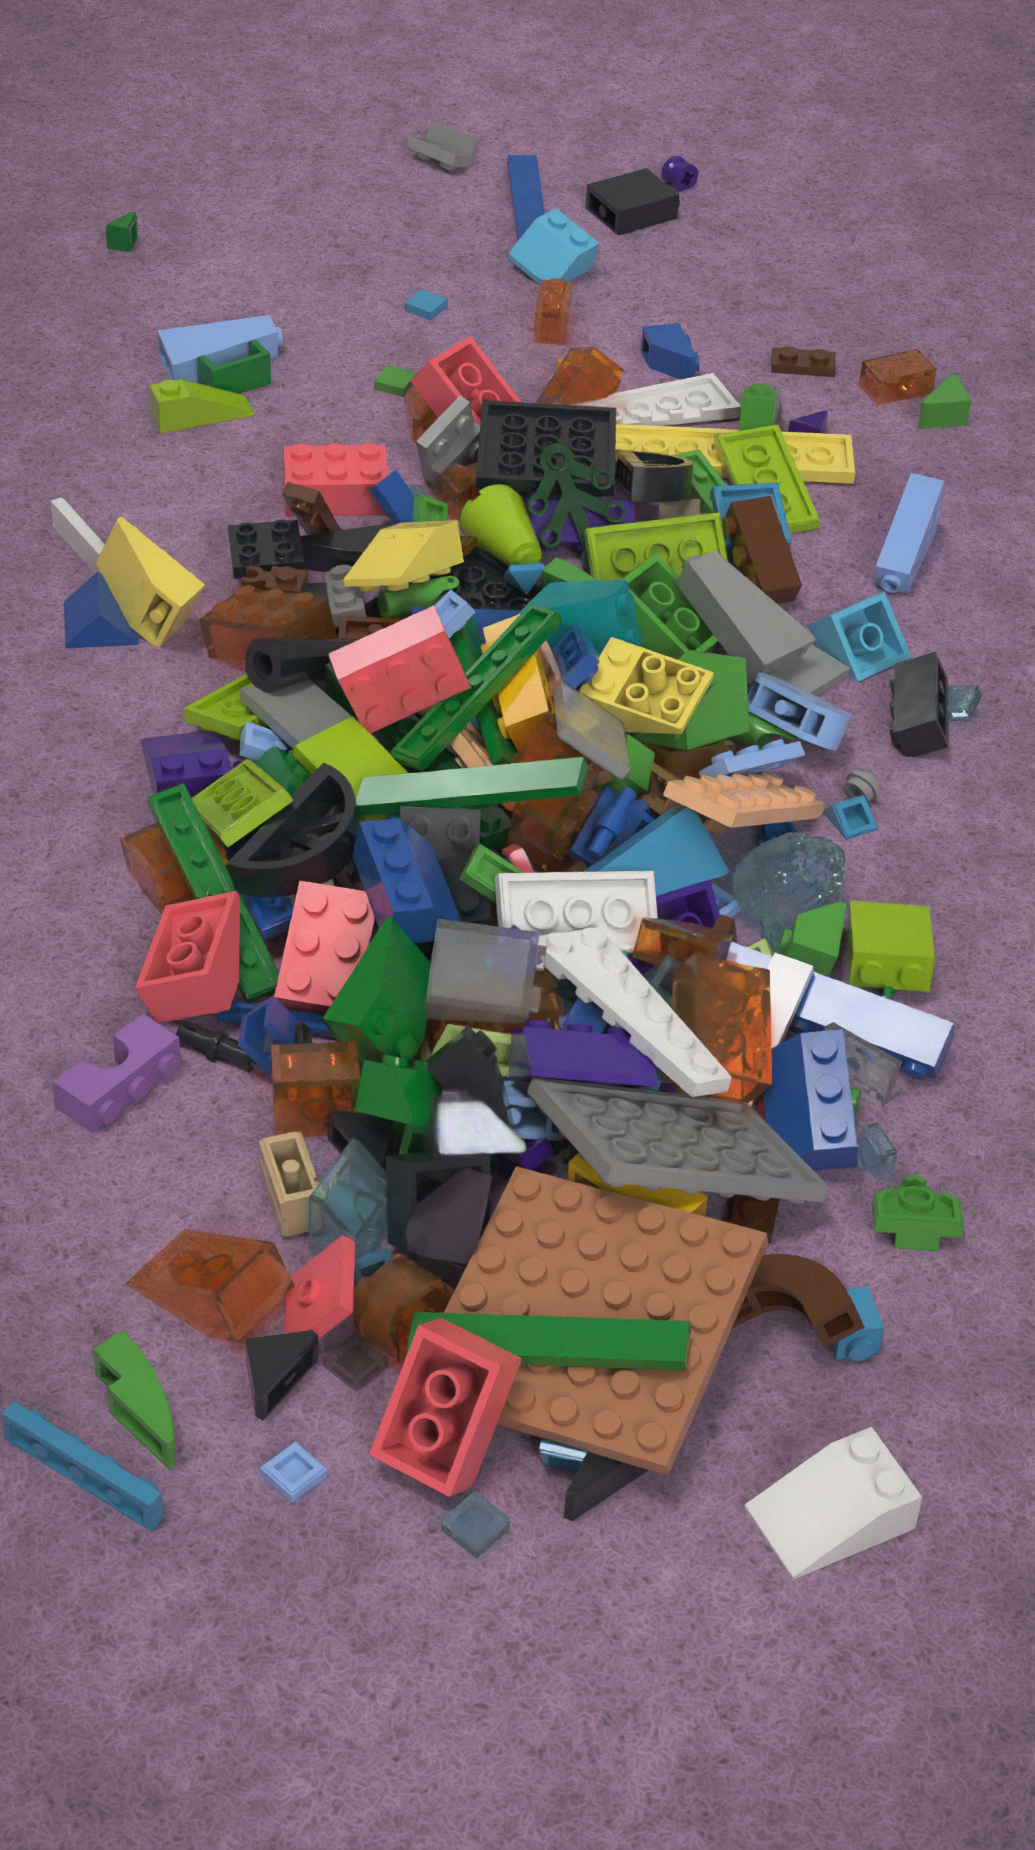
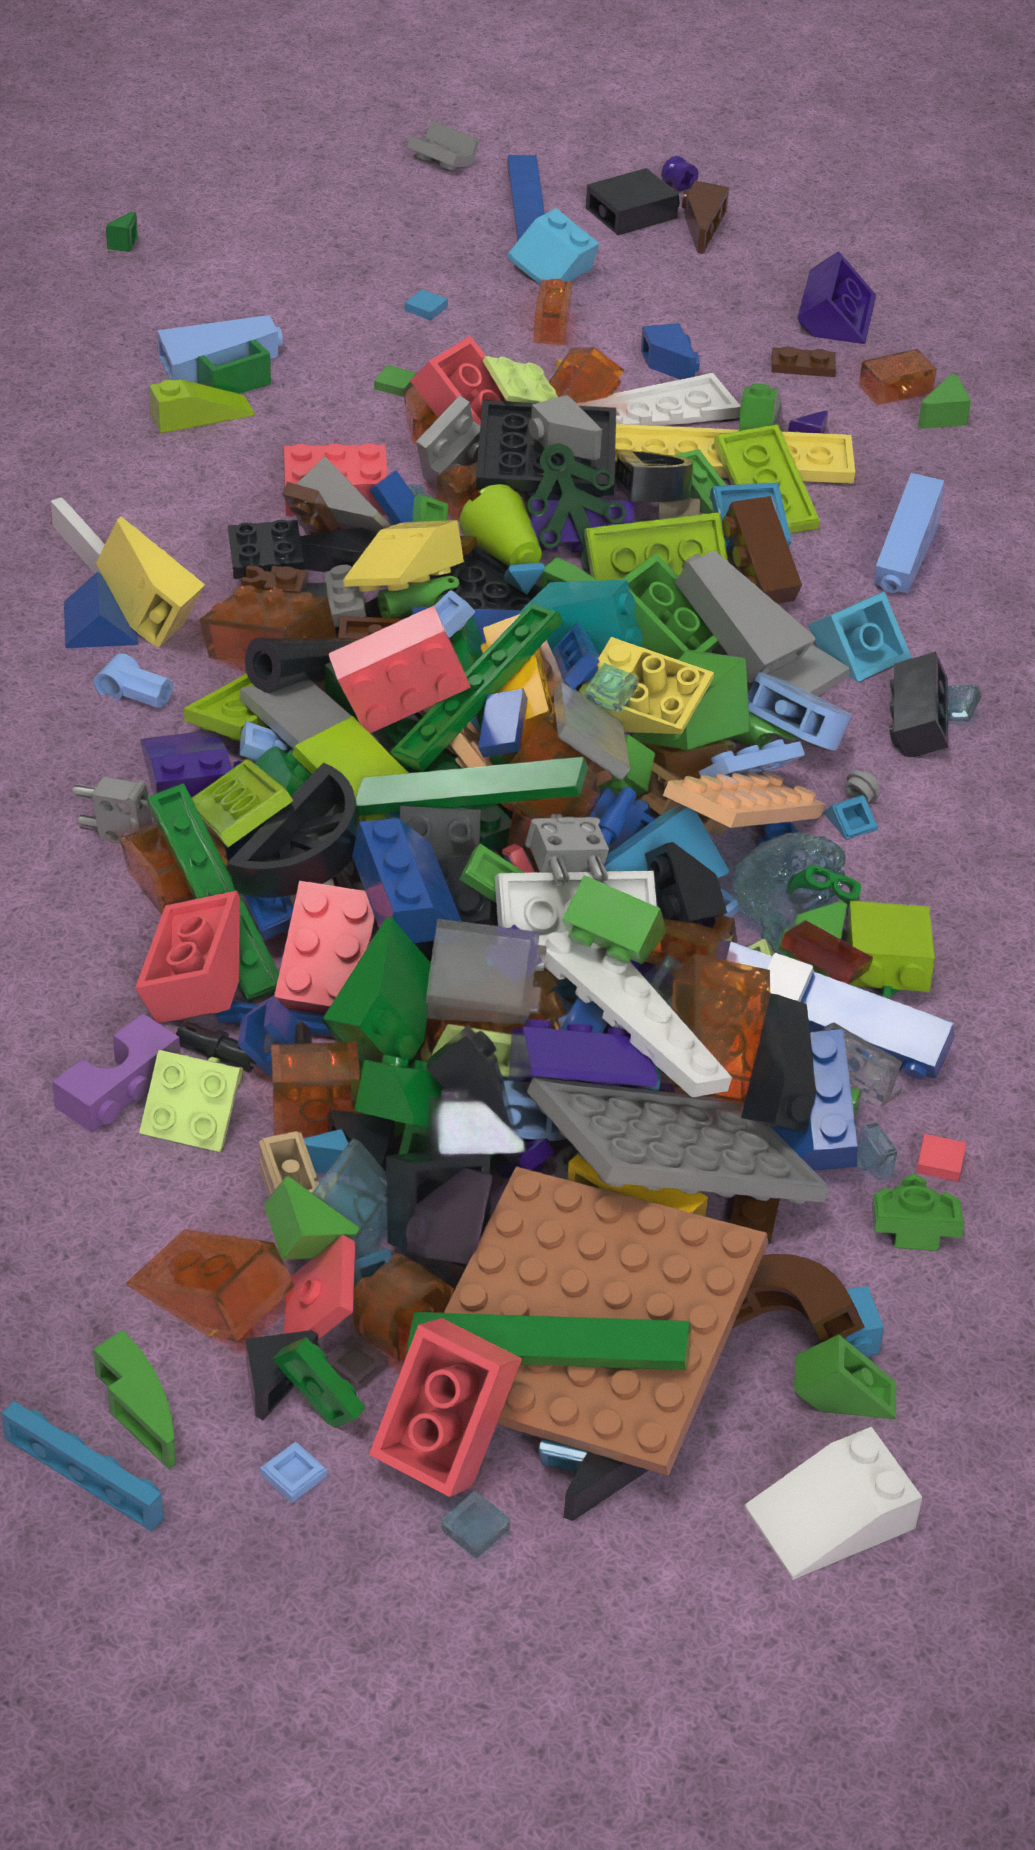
(118, 808): none -> light grey piece
(125, 678): none -> light blue piece
(190, 1100): none -> yellowish green plate
(304, 1222): none -> bright green slope
(319, 1382): none -> green plate
(325, 1149): none -> dark azure slope
(342, 497): none -> light grey slope
(503, 723): none -> tile
(519, 381): none -> yellowish green plate
(565, 423): none -> light grey slope
(568, 846): none -> light grey piece
(611, 687): none -> clear light blue plate
(614, 921): none -> bright green slope
(684, 886): none -> black slope
(705, 209): none -> reddish brown slope
(783, 1069): none -> black slope
(805, 880): none -> green cap
(827, 952): none -> clear red plate
(836, 302): none -> dark purple slope
(844, 1381): none -> bright green slope
(941, 1157): none -> coral tile

